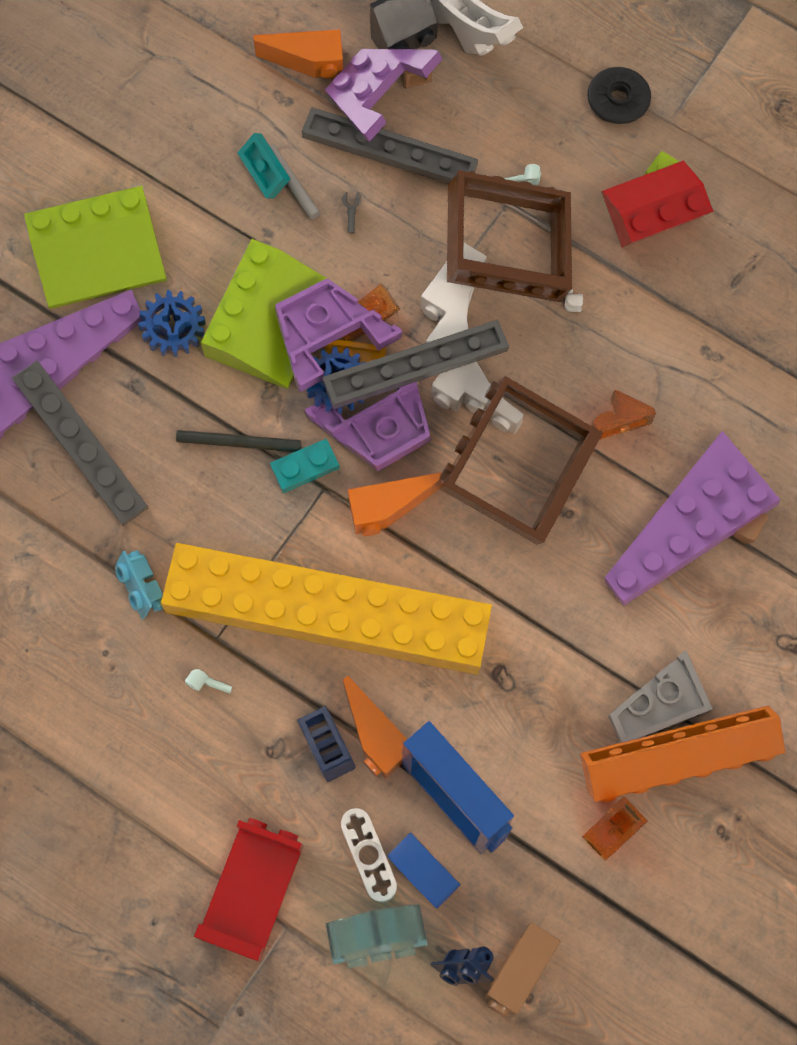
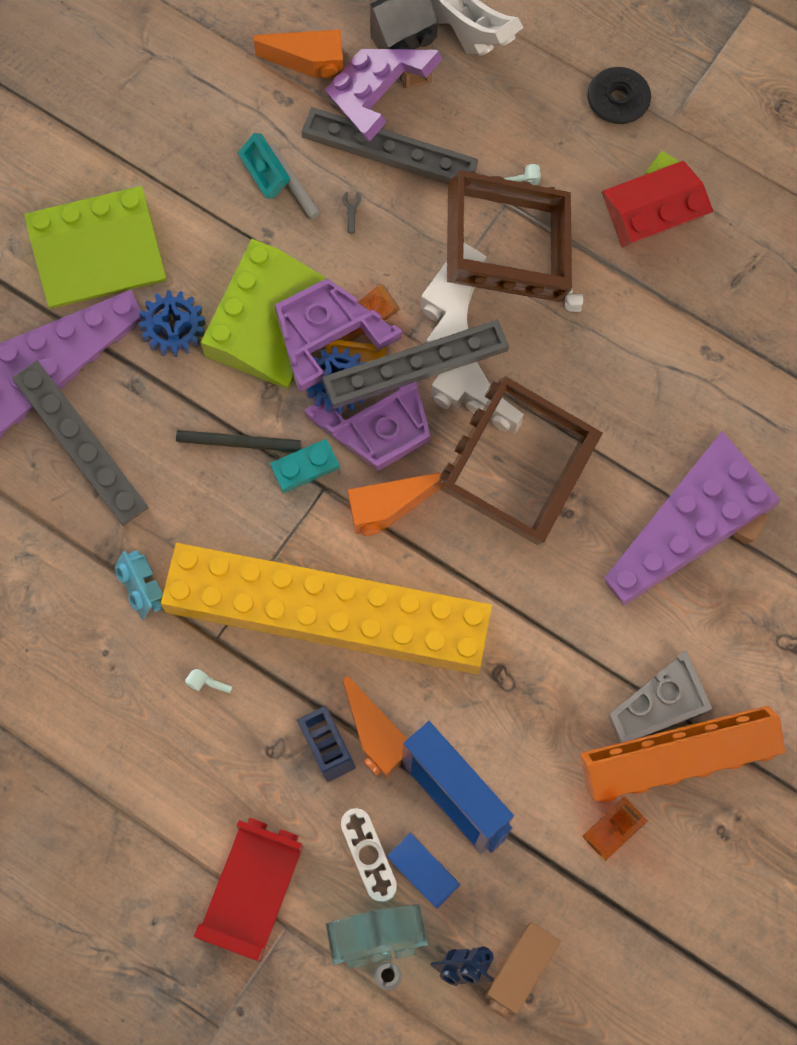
(386, 967): none -> light grey pin
(628, 416): clear orange slope -> none

